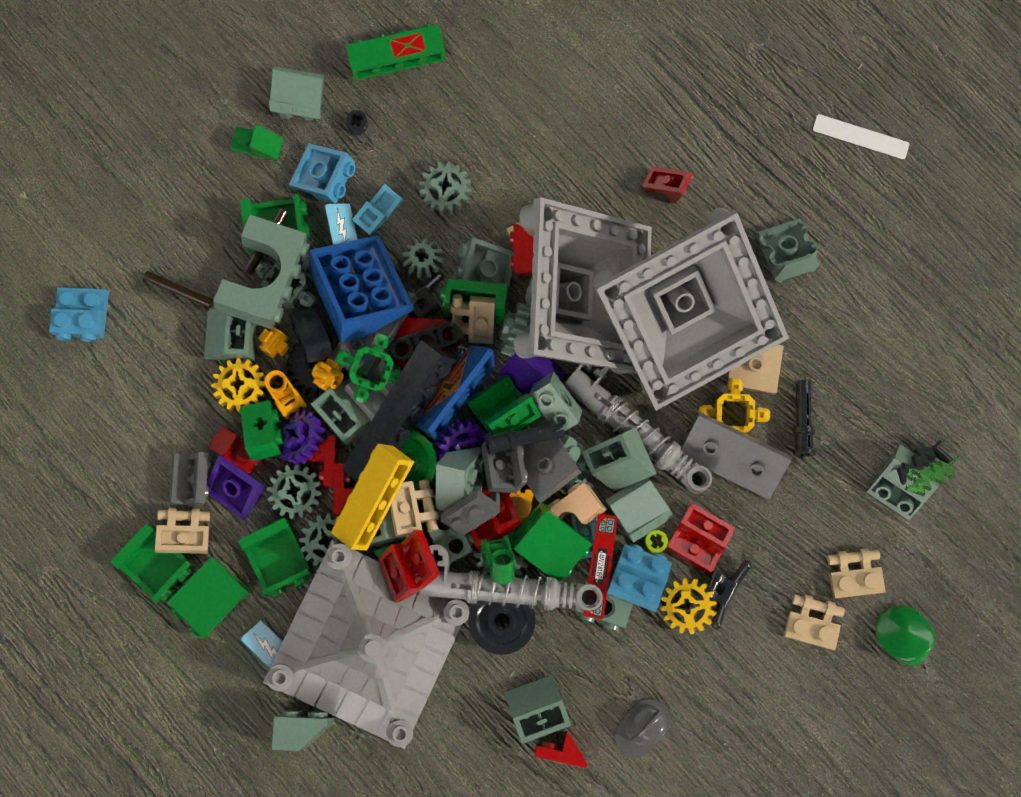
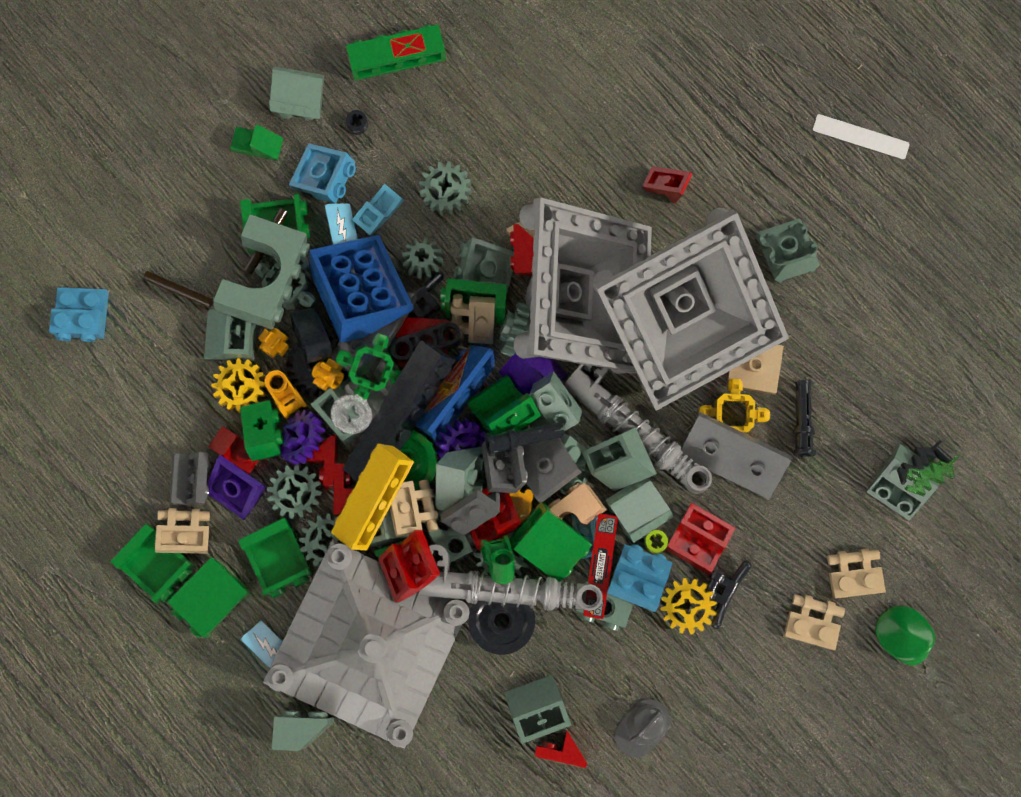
(340, 417): none -> clear gear

